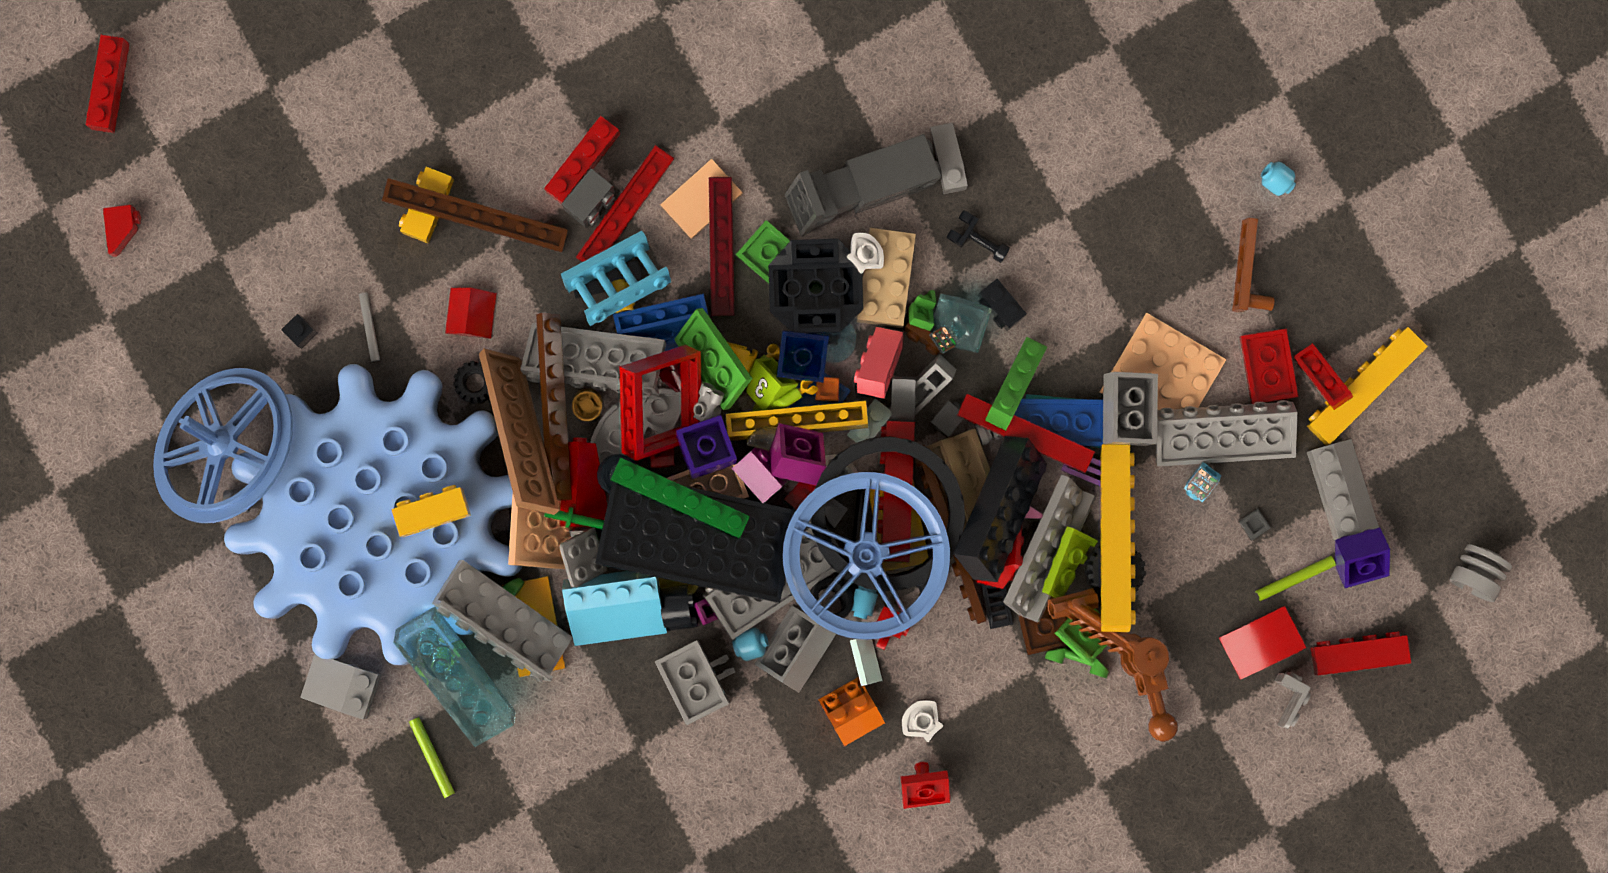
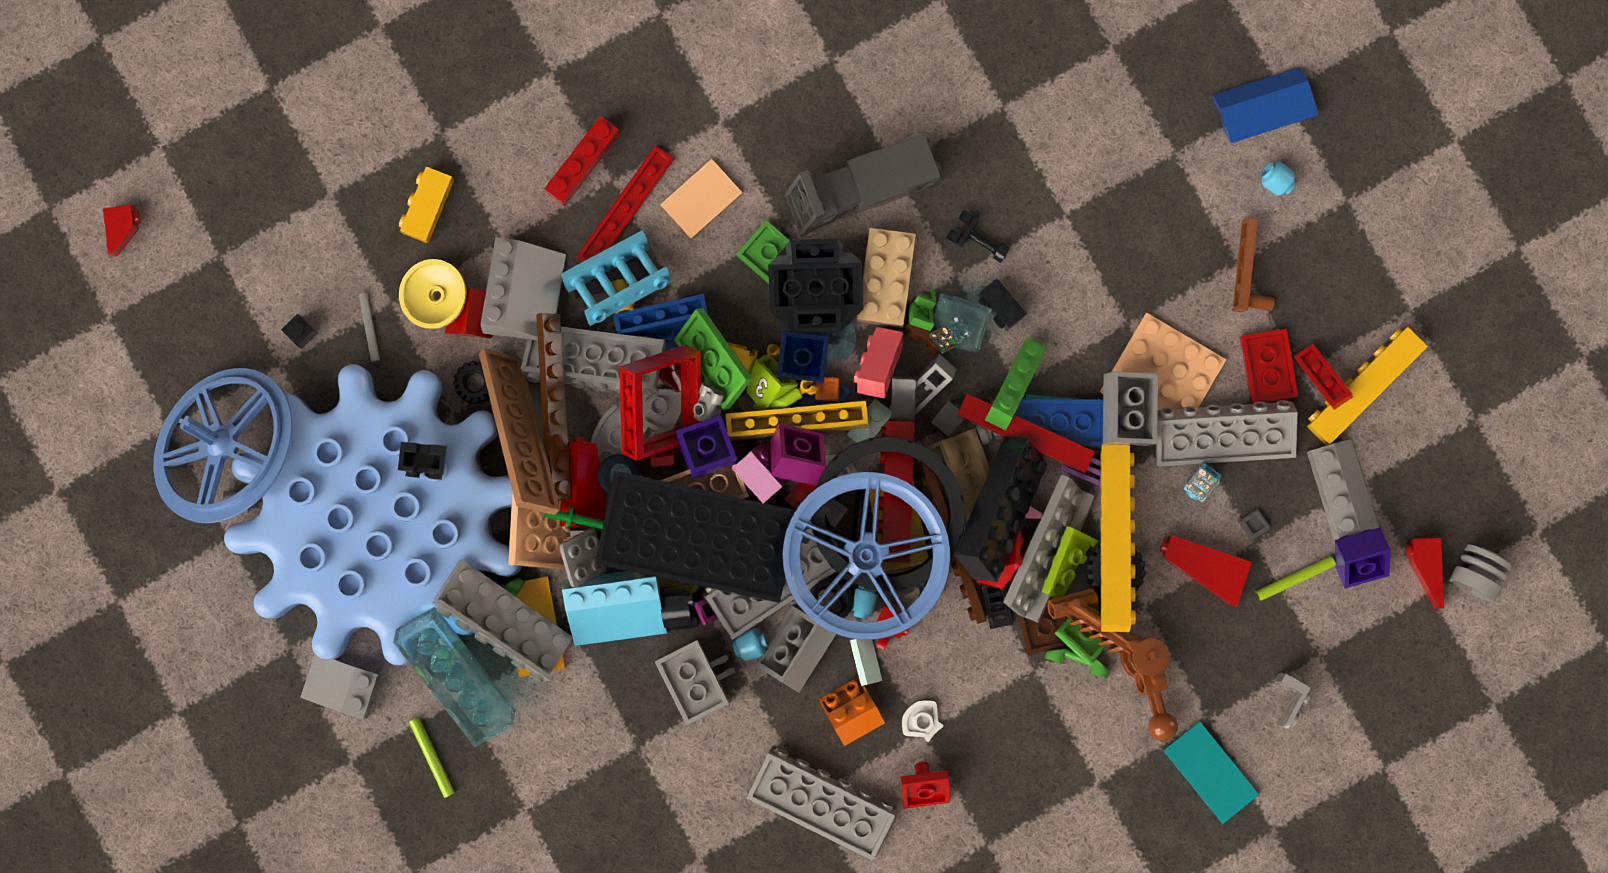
(107, 83): red brick -> none
(419, 291): none -> light yellow dish
(422, 459): none -> black cylinder
(430, 511): yellow brick -> none
(474, 215): reddish brown plate -> none
(519, 286): none -> light grey slope
(587, 404): pearl gold wheel -> none
(589, 199): dark grey brick -> none
(679, 498): green plate -> none
(721, 246): dark red tile -> none
(762, 437): clear smoke tile -> none
(822, 803): none -> light grey bracket
(866, 252): white animal -> none
(949, 157): light grey slope -> none
(1211, 772): none -> teal tile
(1212, 569): none -> red slope
(1262, 642): red slope -> none
(1265, 104): none -> blue slope
(1360, 654): red brick -> none
(1426, 561): none -> red slope

